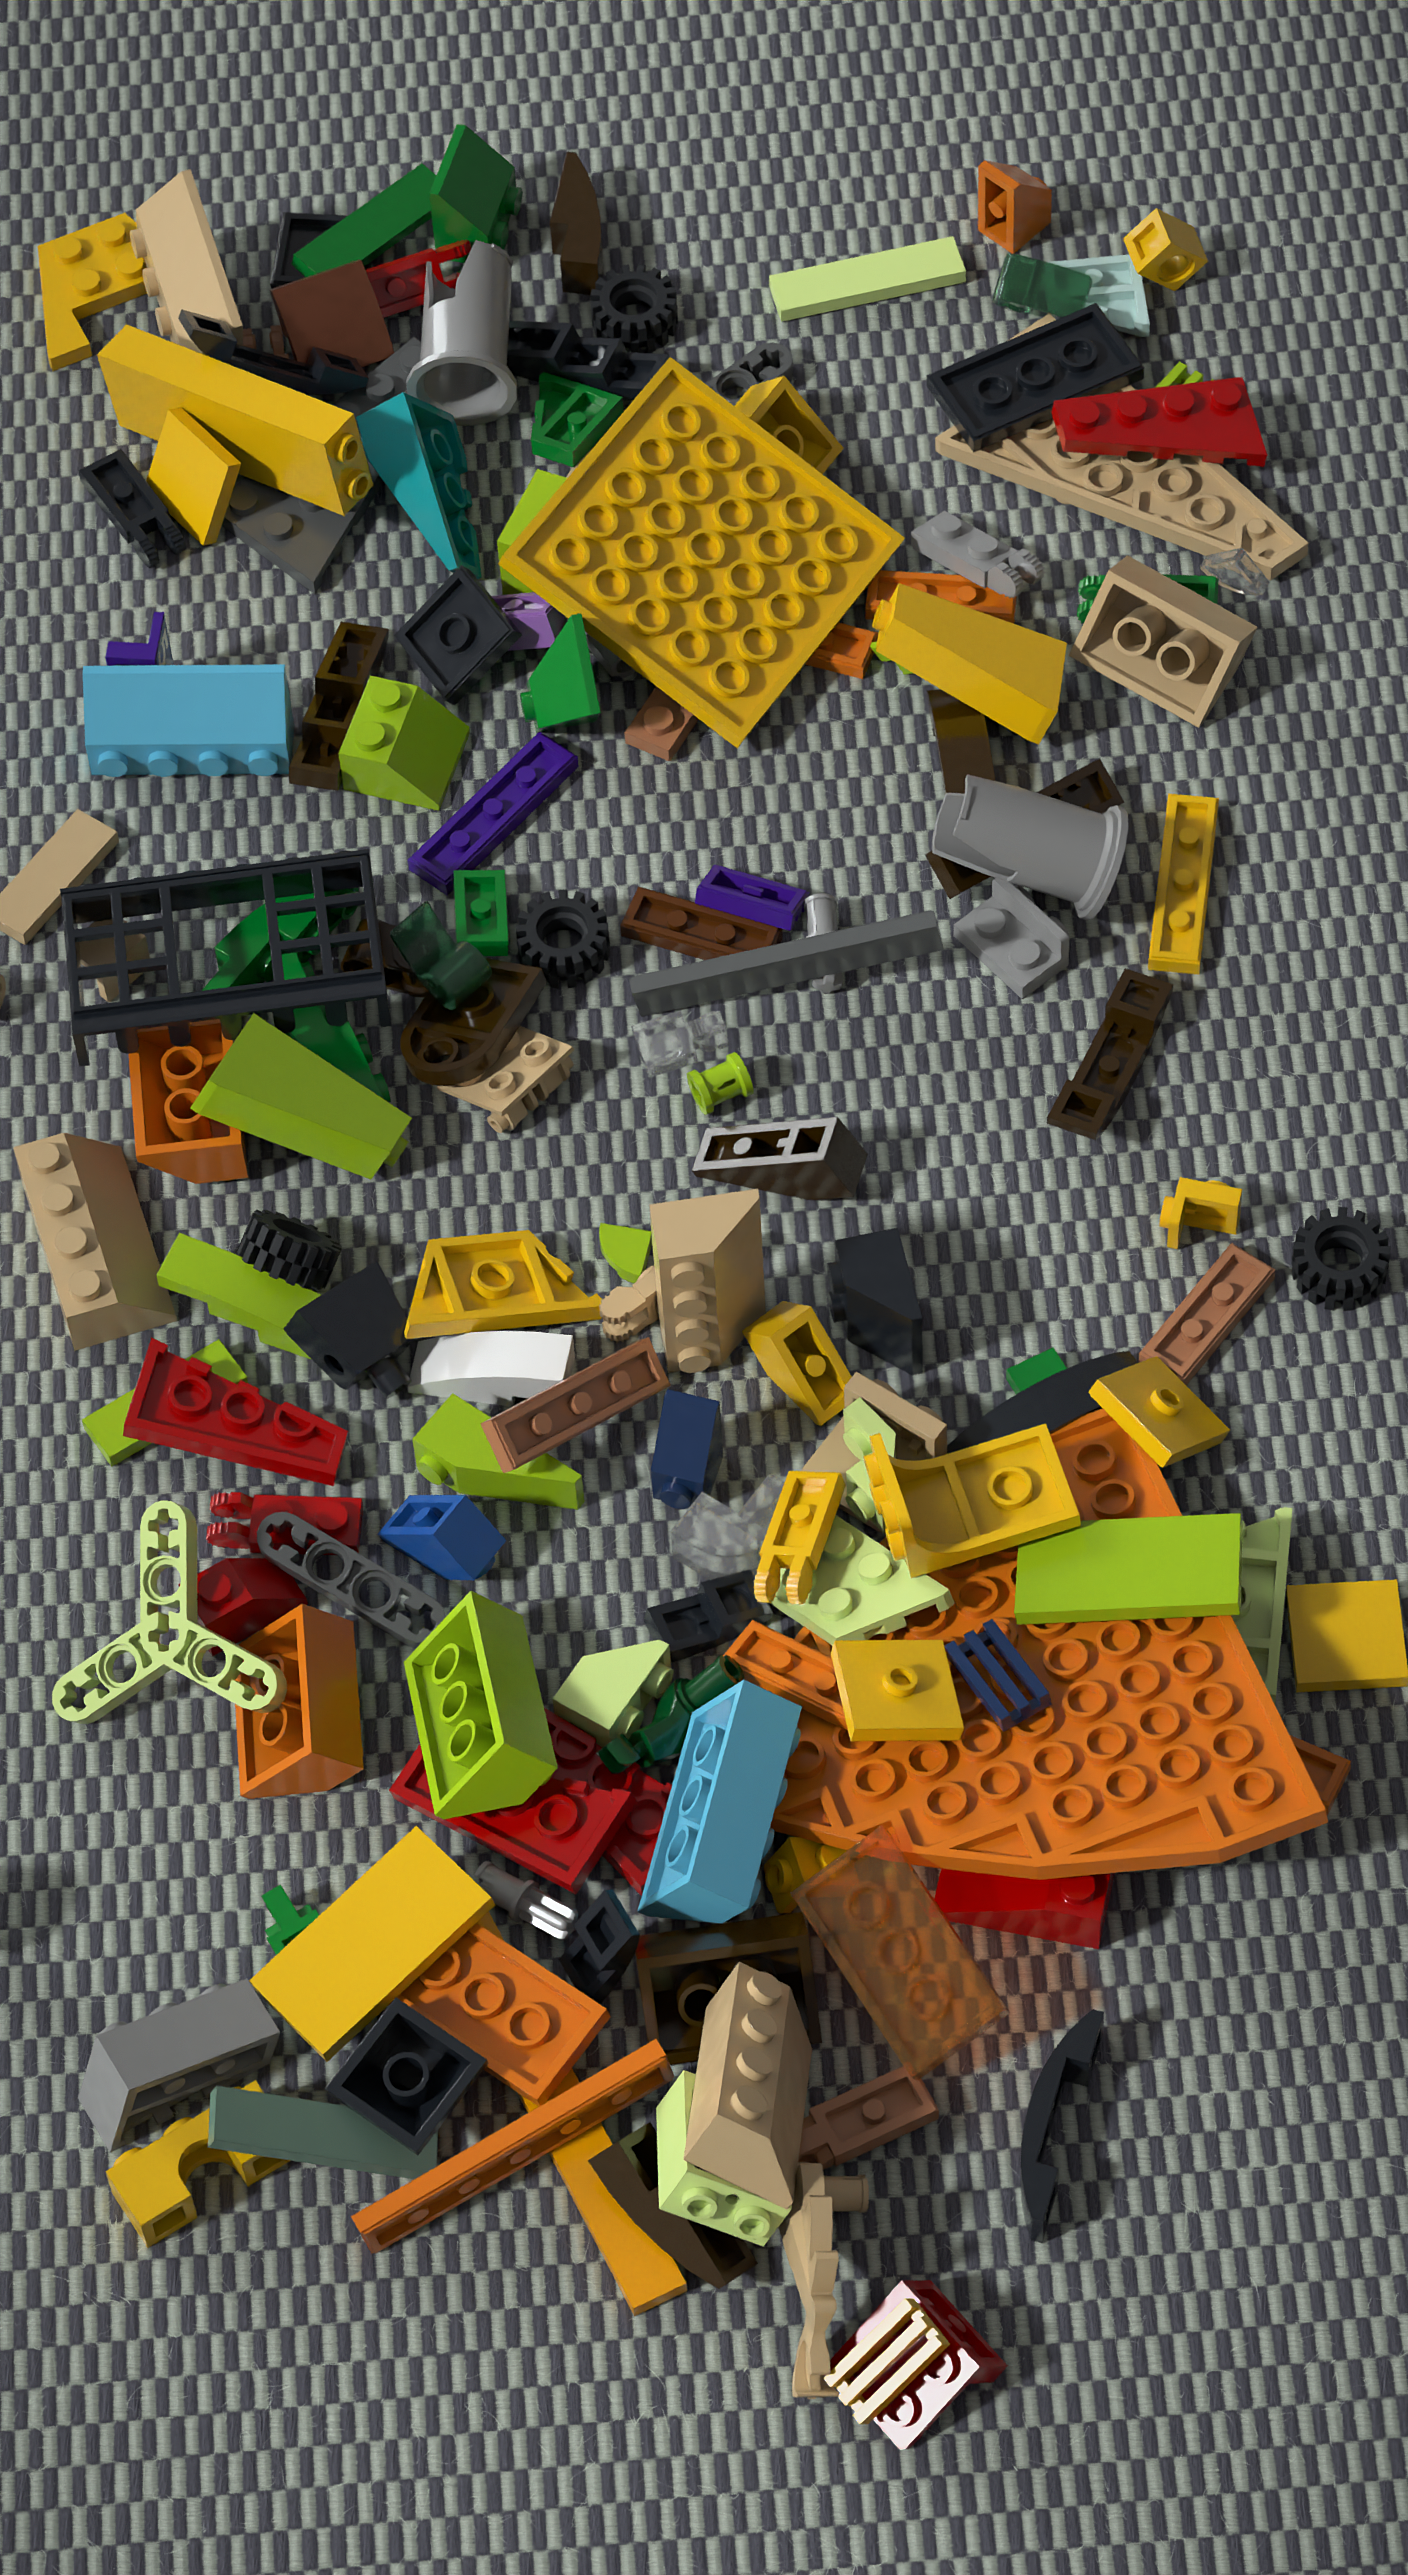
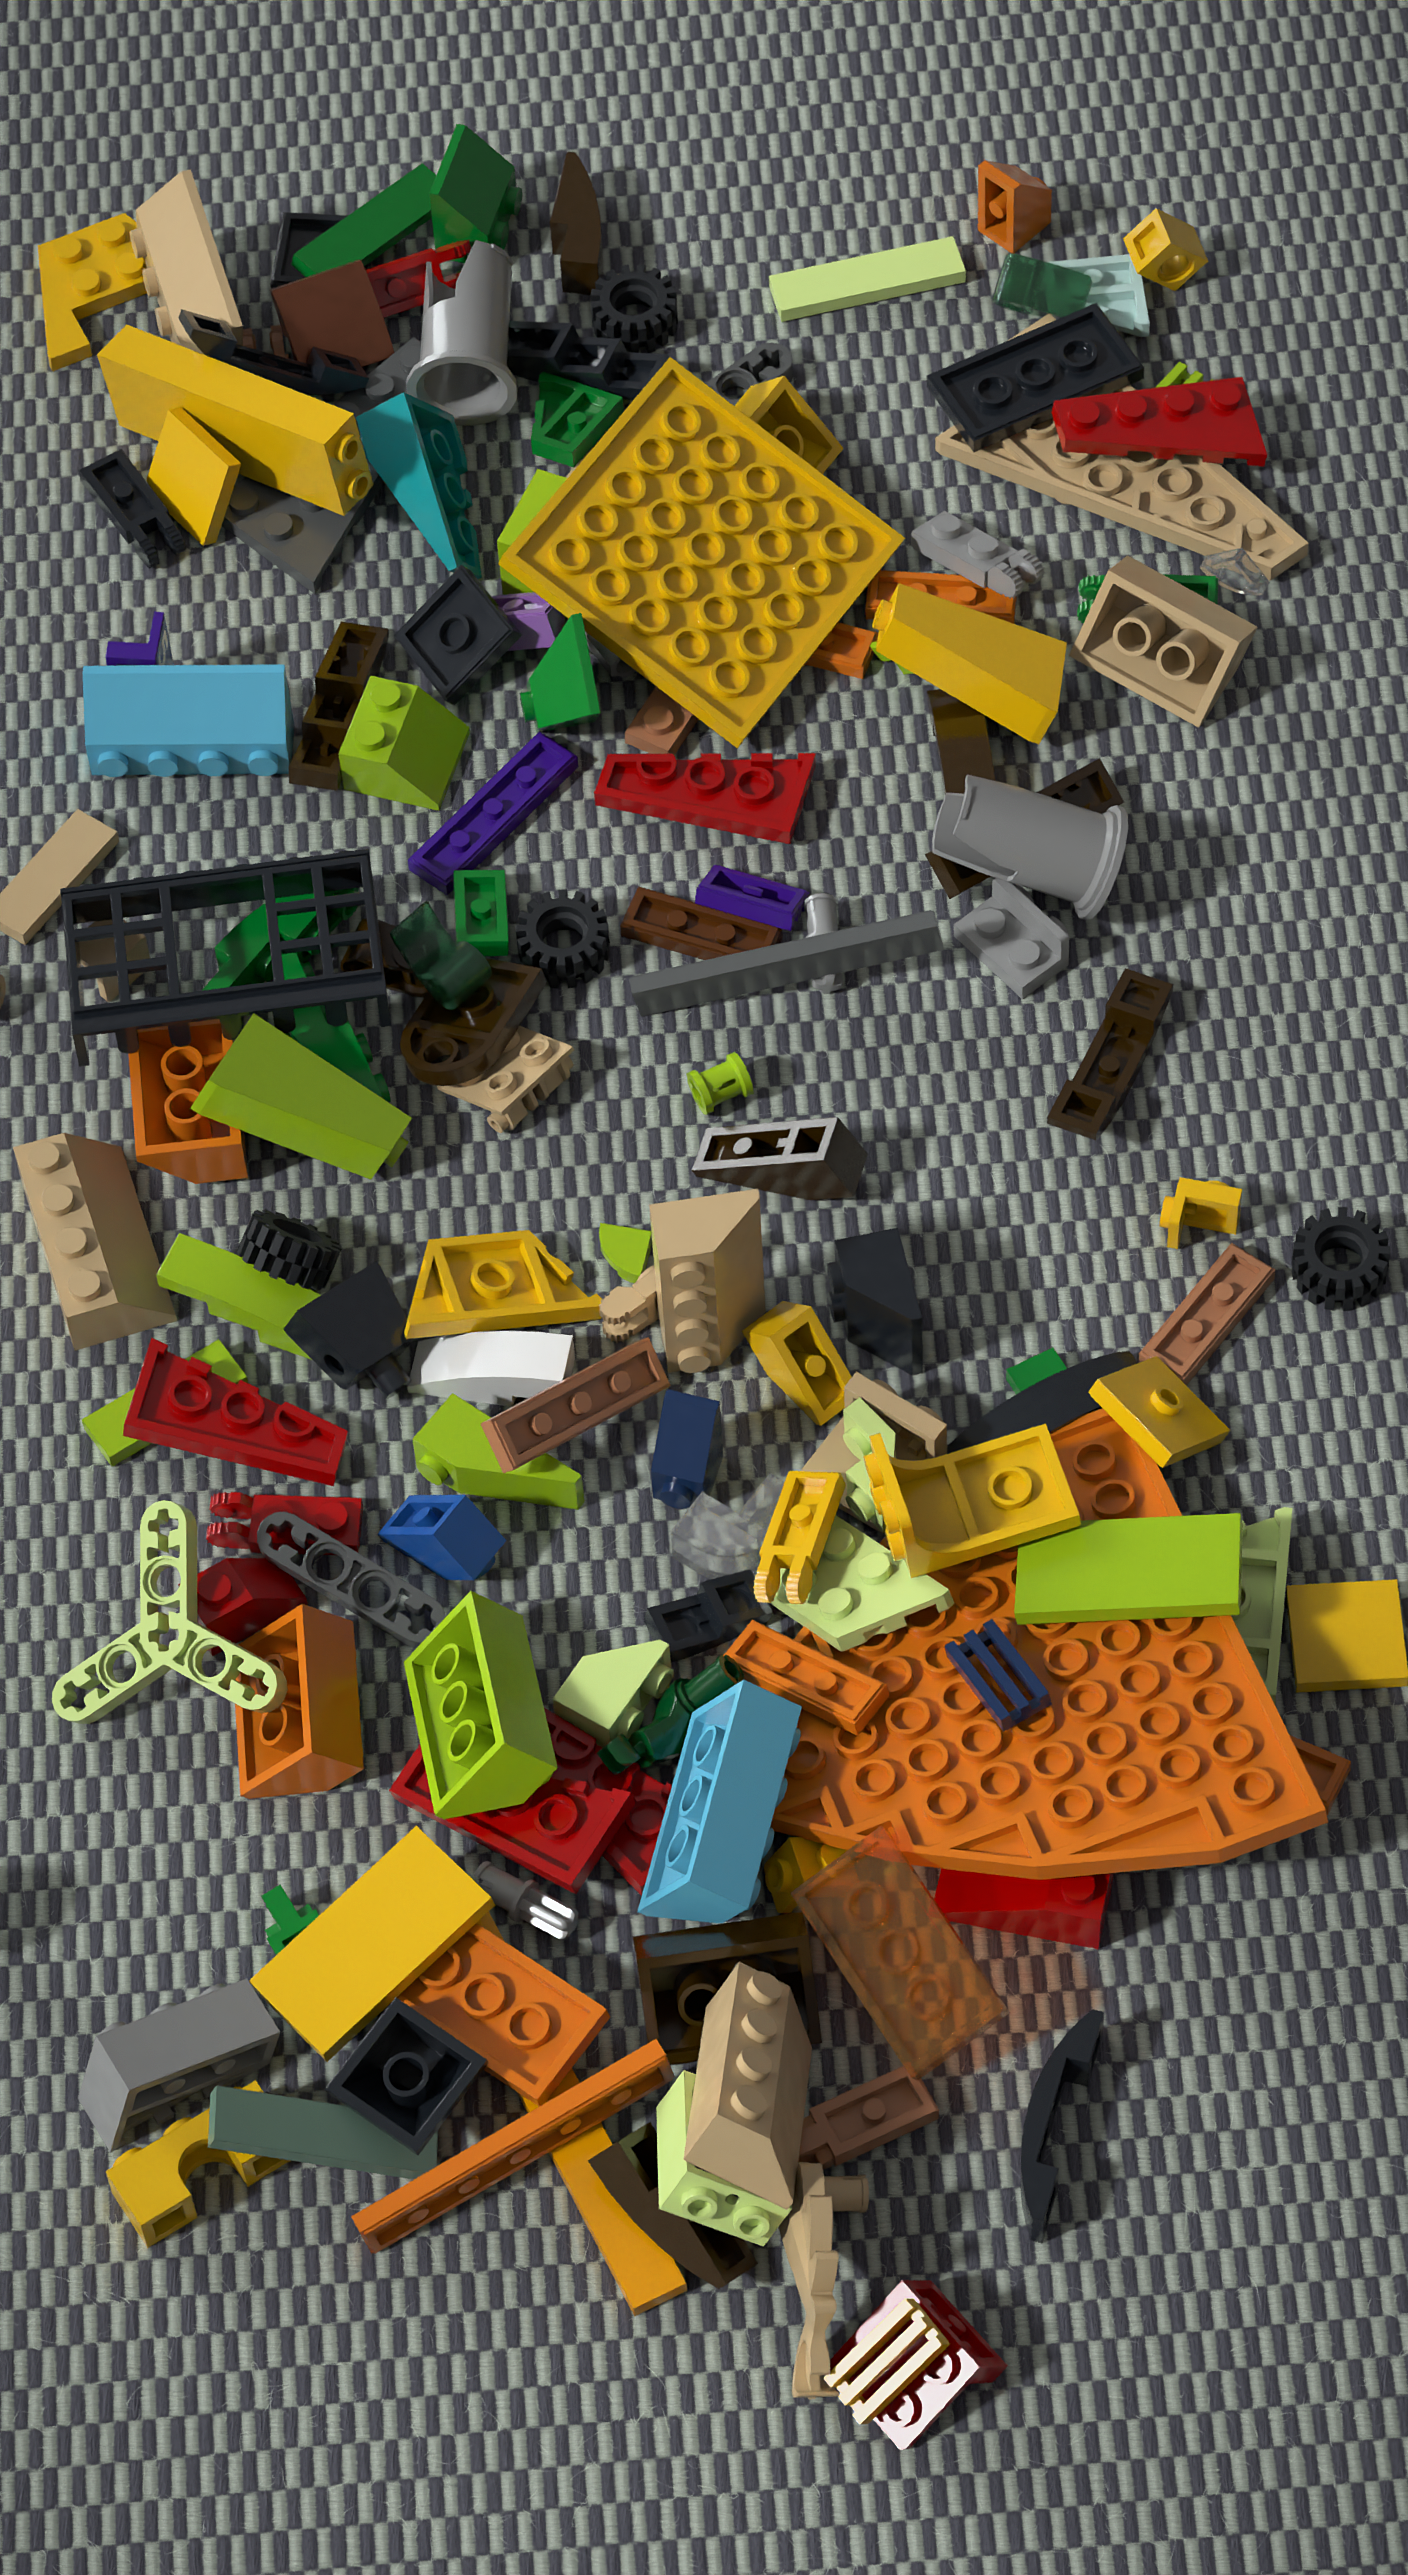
(603, 1947): black slope -> none
(672, 1043): clear plate -> none
(736, 796): none -> red wing
(896, 1690): yellow plate -> none
(1183, 884): yellow tile -> none

